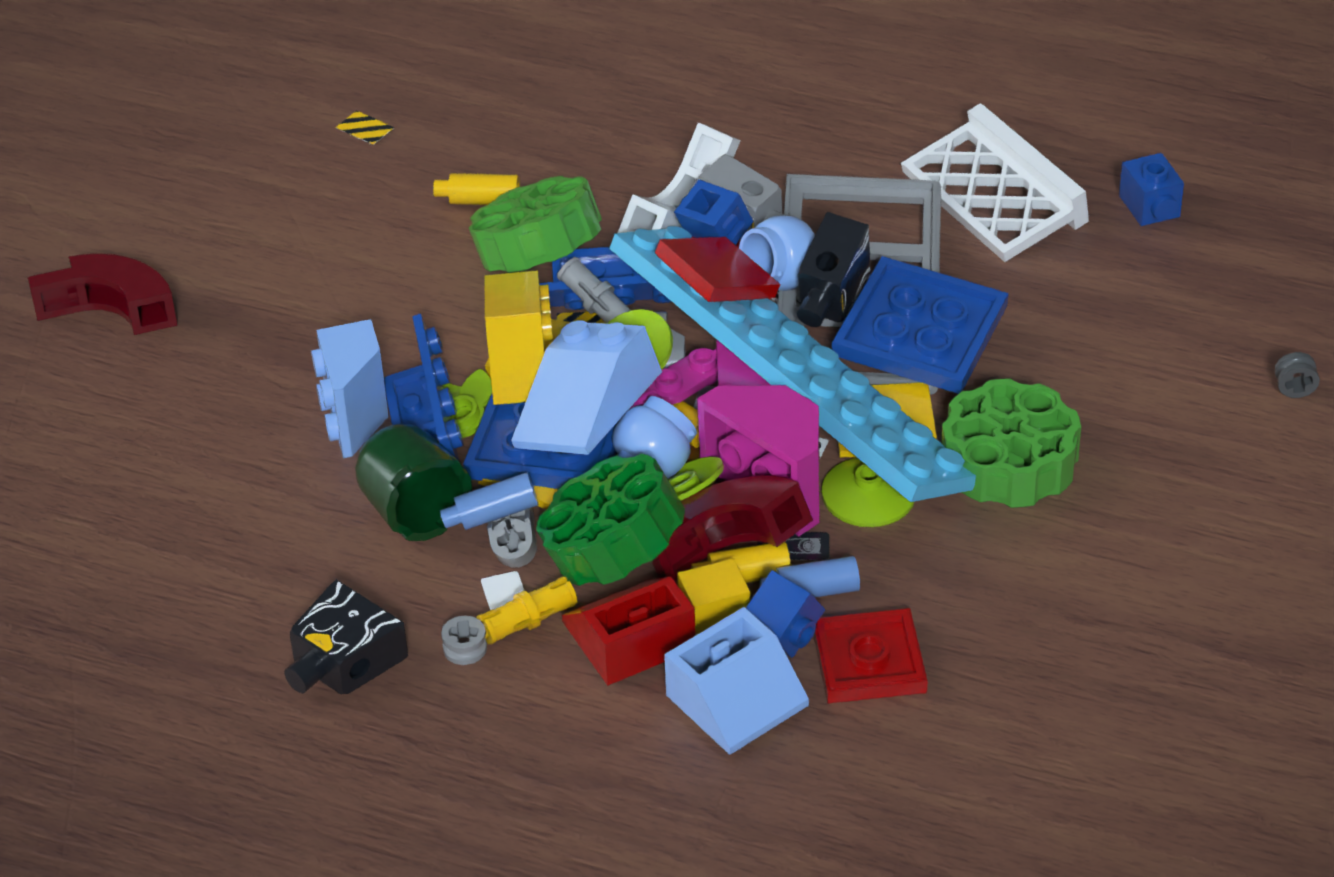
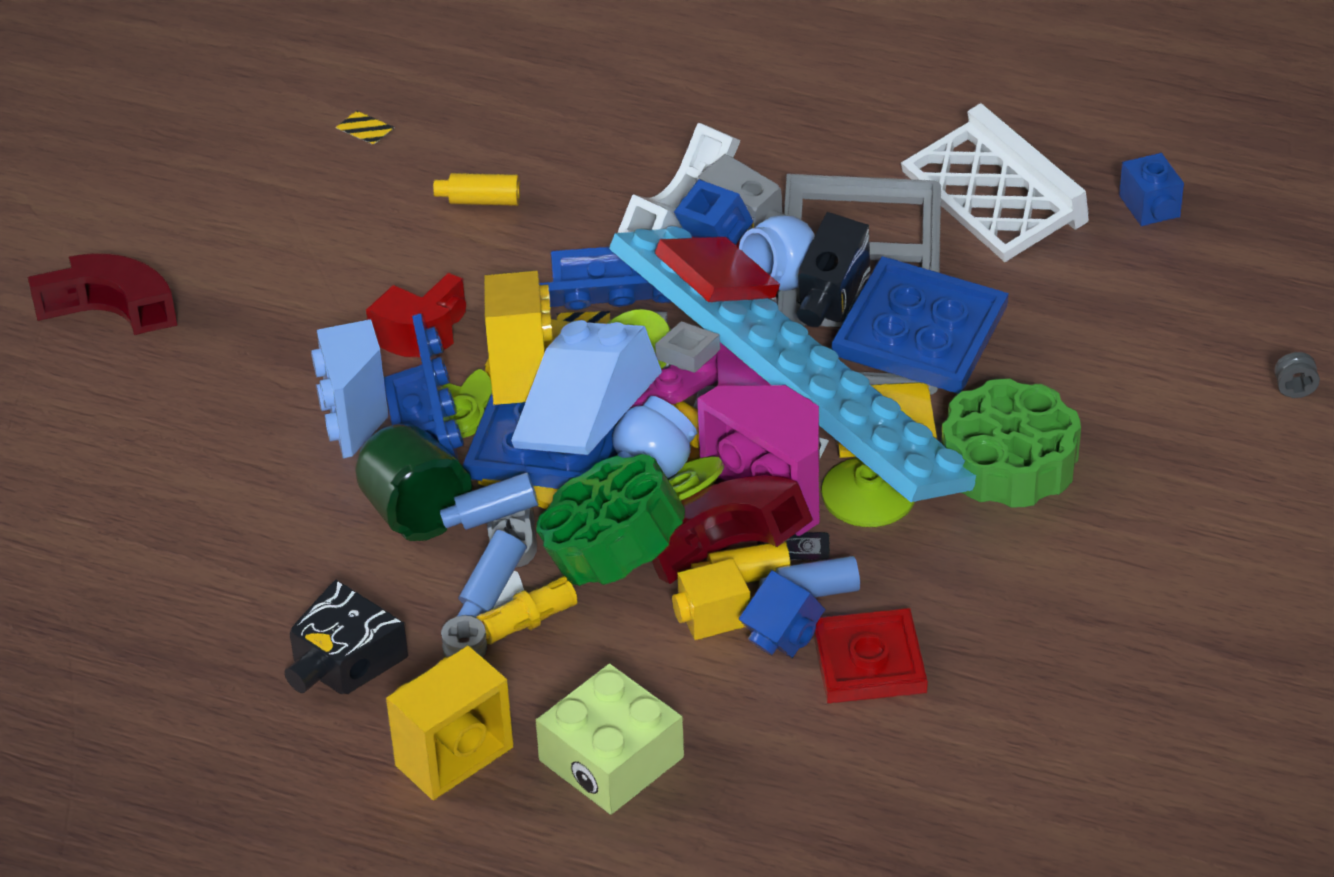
(394, 311): none -> red brick
(450, 722): none -> yellow brick
(491, 574): none -> medium blue cylinder
(535, 224): bright green connector -> none
(597, 295): light grey pin -> none
(610, 738): none -> yellowish green brick
(632, 628): red slope -> none
(687, 347): none -> light grey plate
(734, 680): light blue slope -> none

